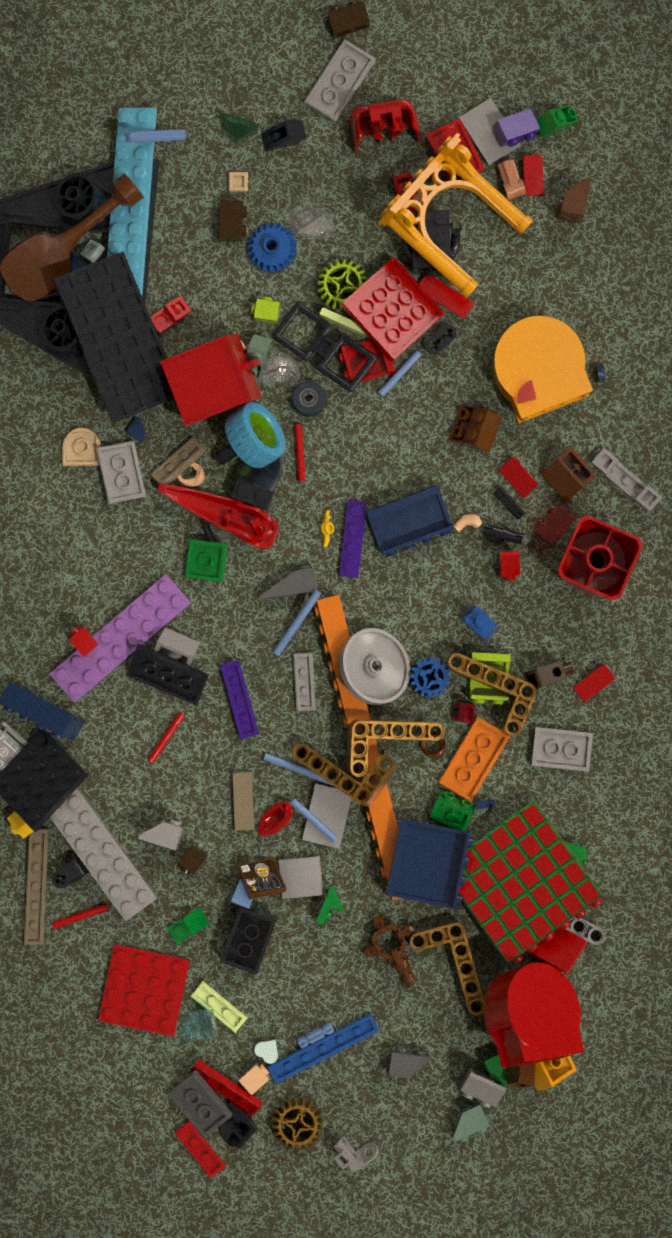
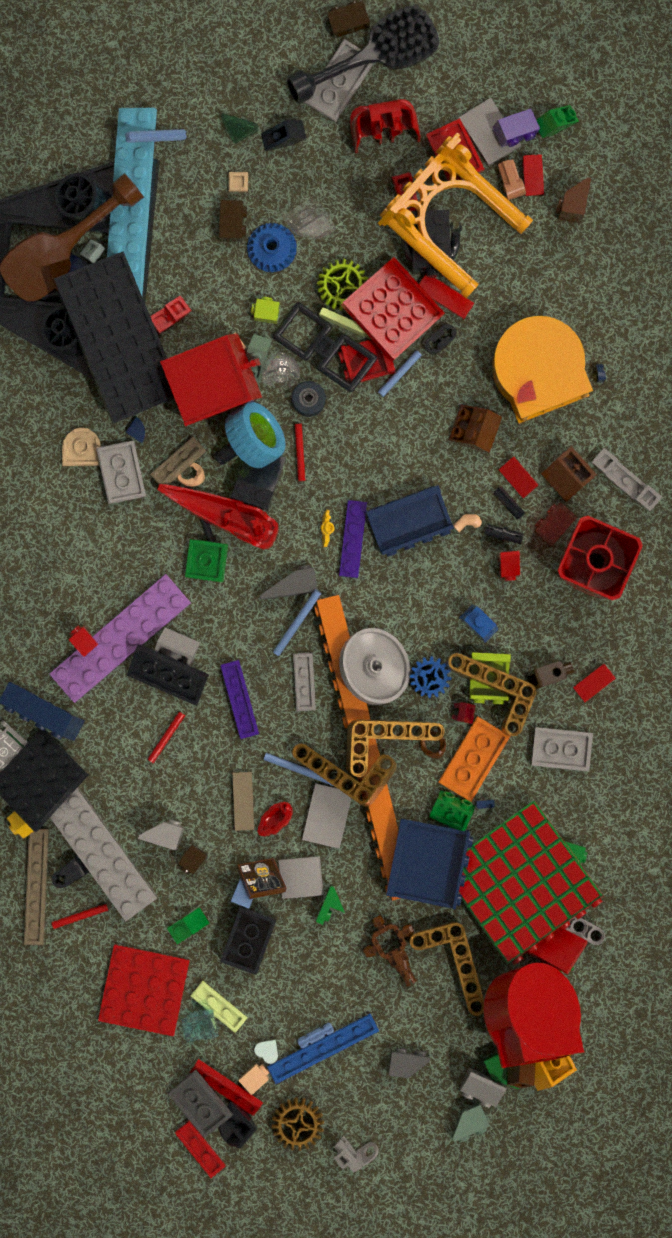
(314, 820): medium blue bar -> none
(395, 41): none -> black piece

